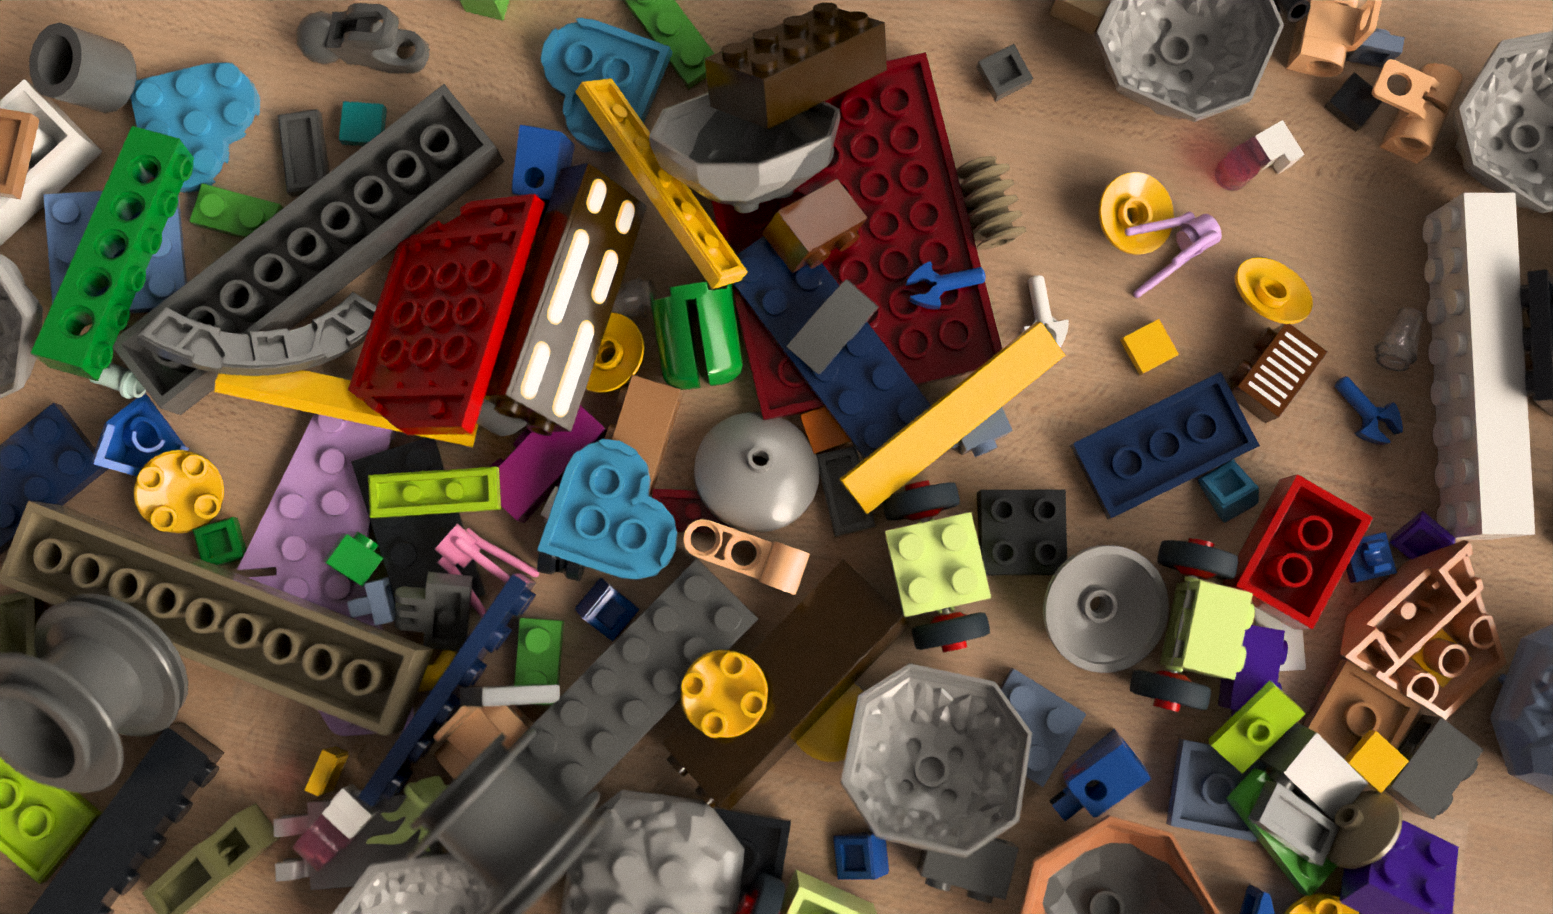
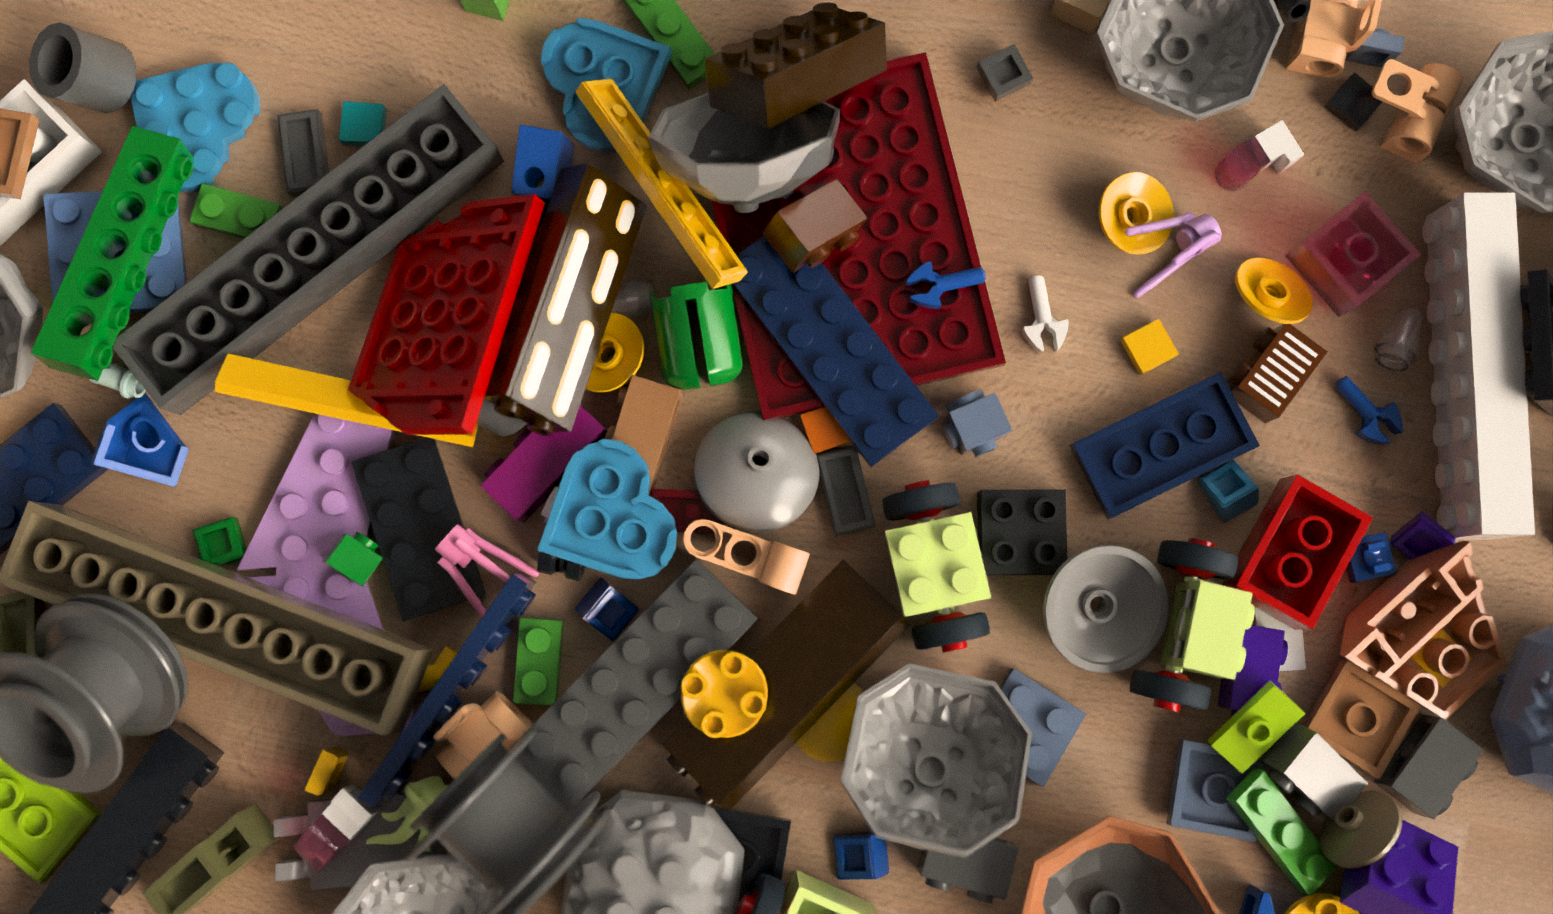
(178, 491): yellow dish -> none
(260, 351): tile -> none
(361, 39): dark grey piece -> none
(378, 601): sand blue tile -> none
(434, 492): lime tile -> none
(437, 610): dark grey hinge -> none
(509, 695): tile -> none
(832, 326): dark grey slope -> none
(952, 417): yellow tile -> none
(989, 202): dark tan piece -> none
(1110, 763): blue torso -> none
(1294, 823): tile -> none
(1352, 255): none -> clear pink brick
(1376, 760): yellow tile -> none

